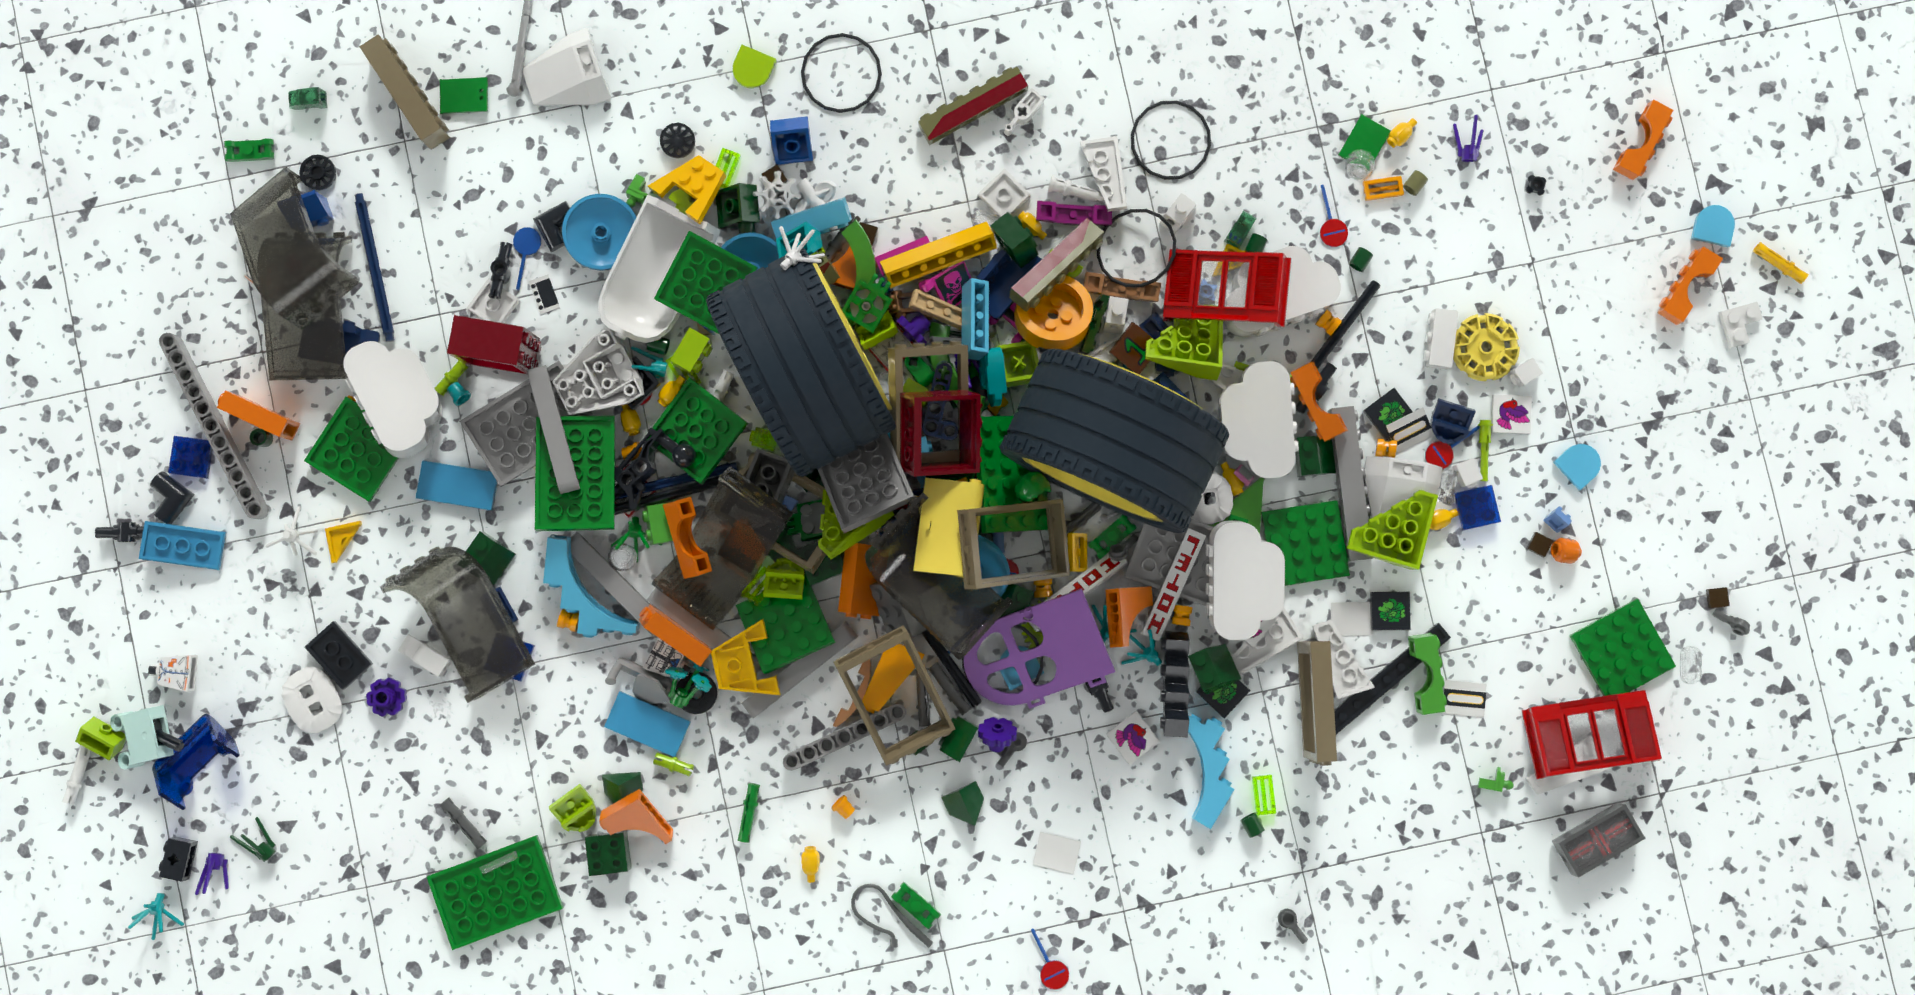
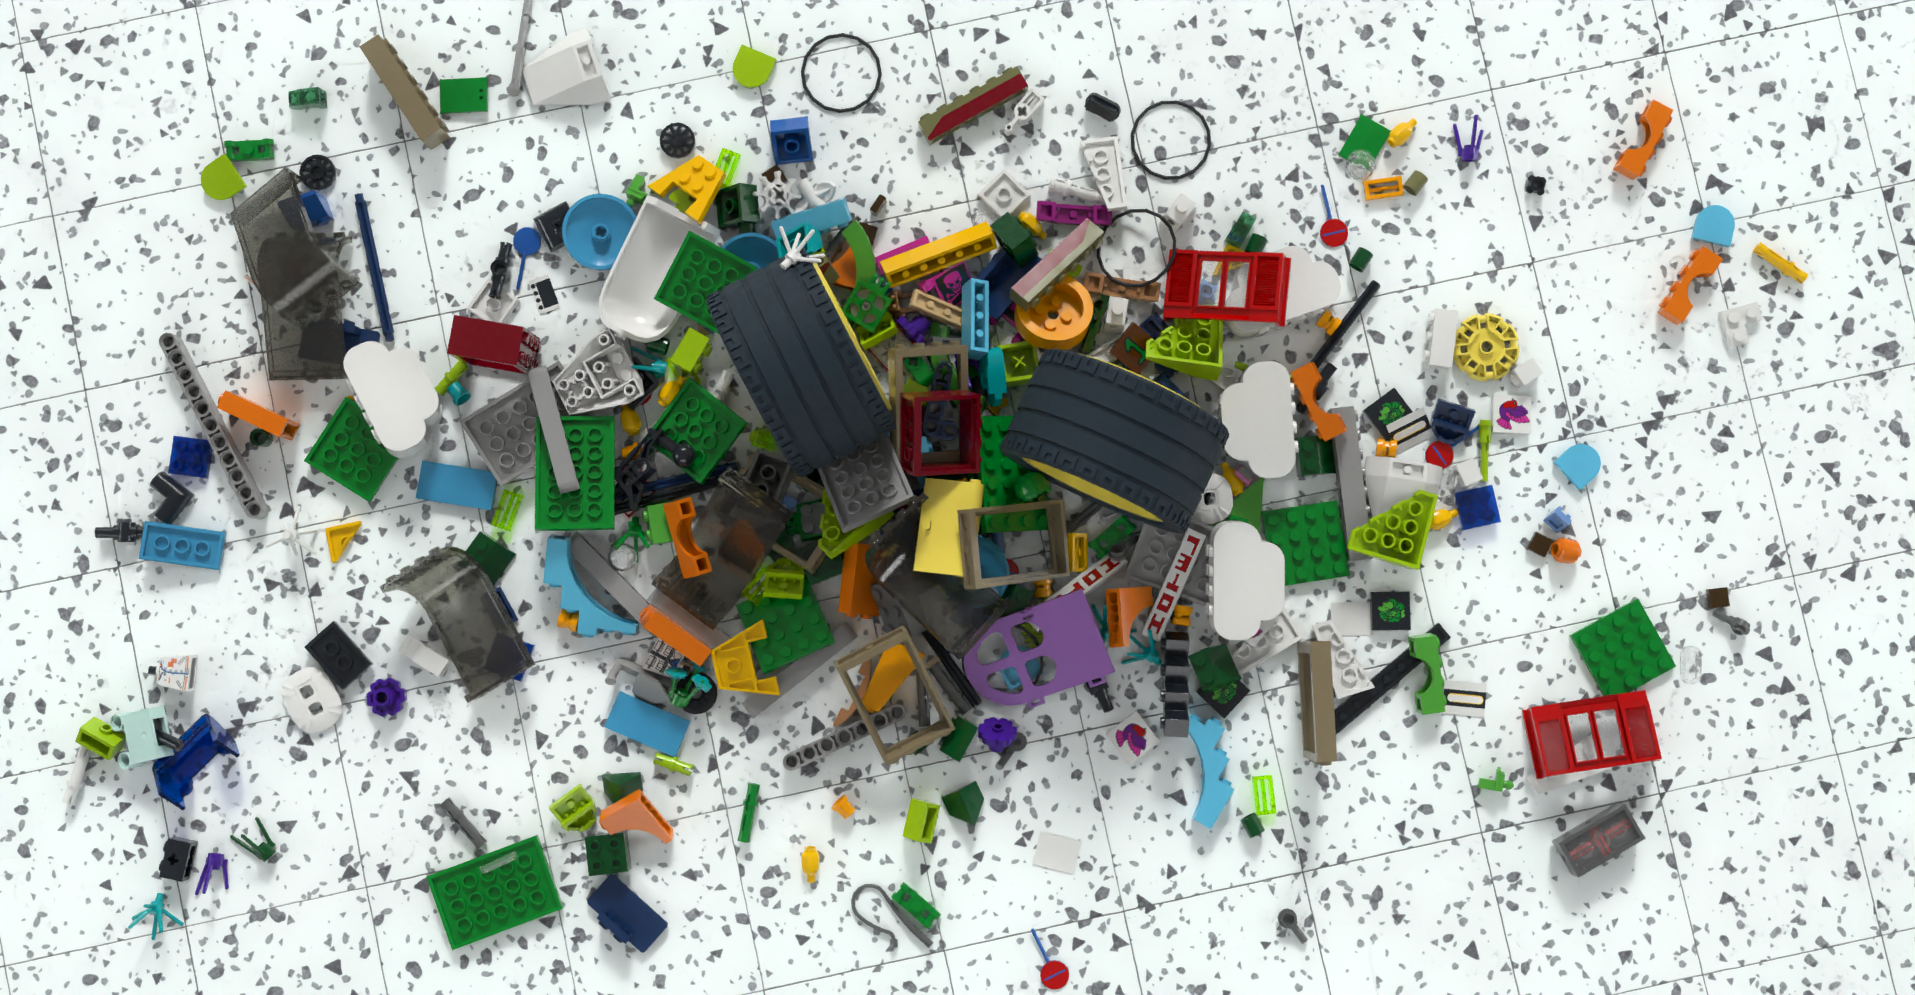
(221, 179): none -> lime tile
(514, 512): none -> clear neon green tile
(626, 914): none -> dark blue bracket
(878, 205): none -> dark brown tile
(921, 820): none -> lime brick
(1102, 107): none -> black piece

